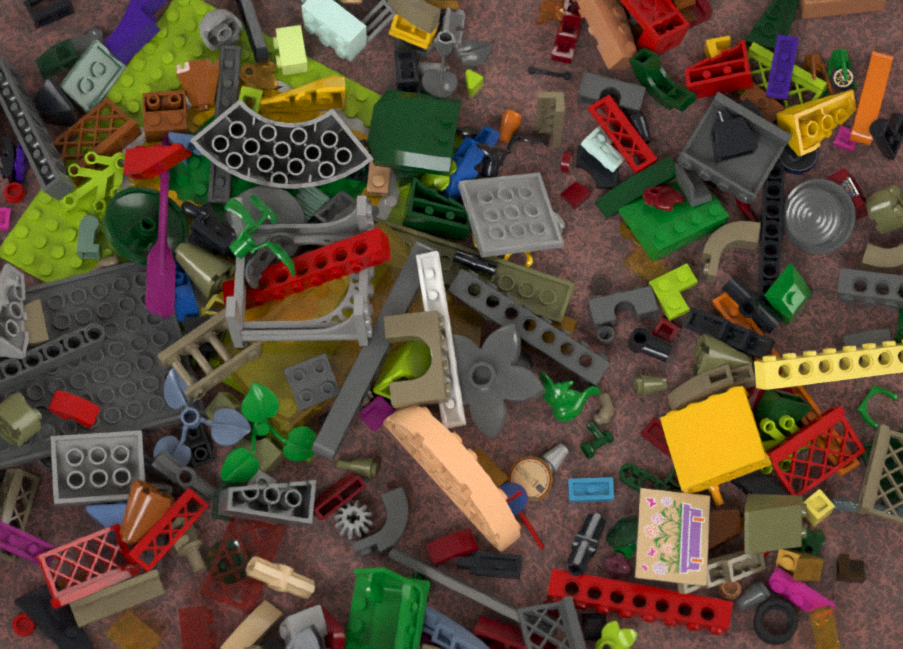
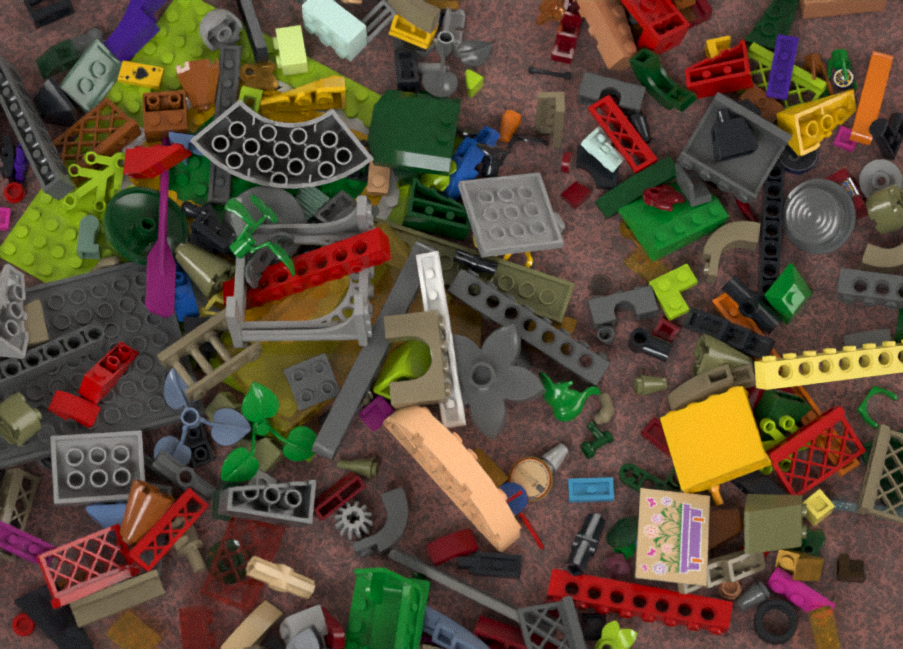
(107, 372): none -> red slope
(141, 75): none -> yellow tile
(873, 171): none -> light grey dish

